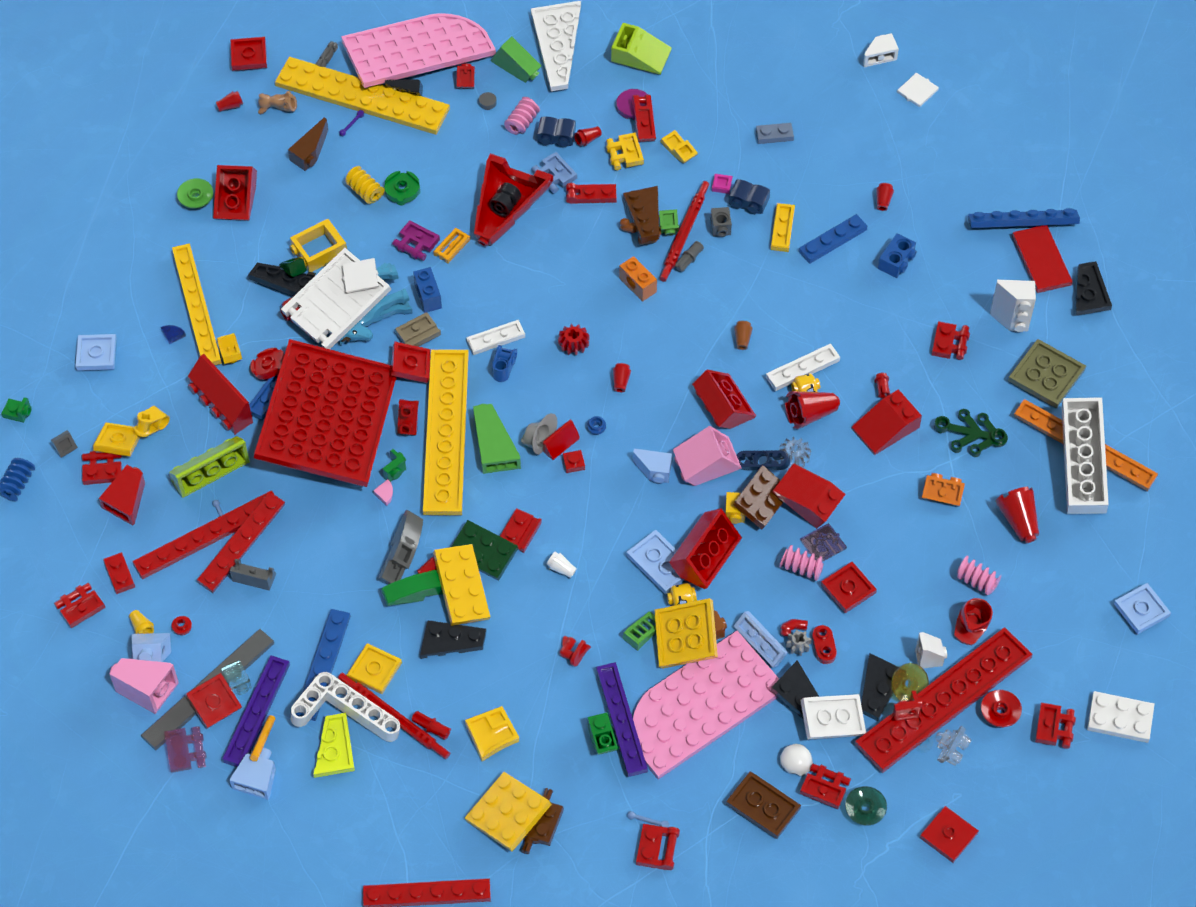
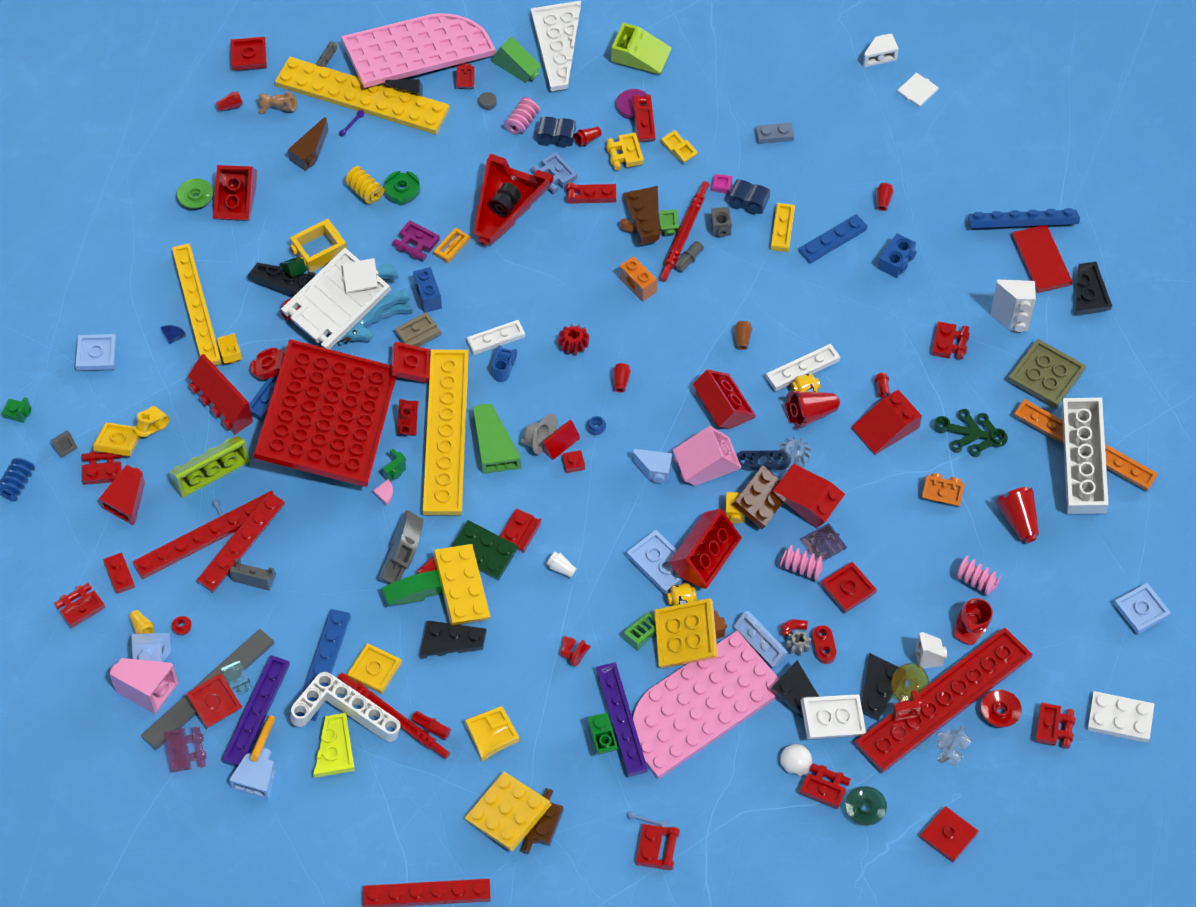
(763, 805): reddish brown plate -> none

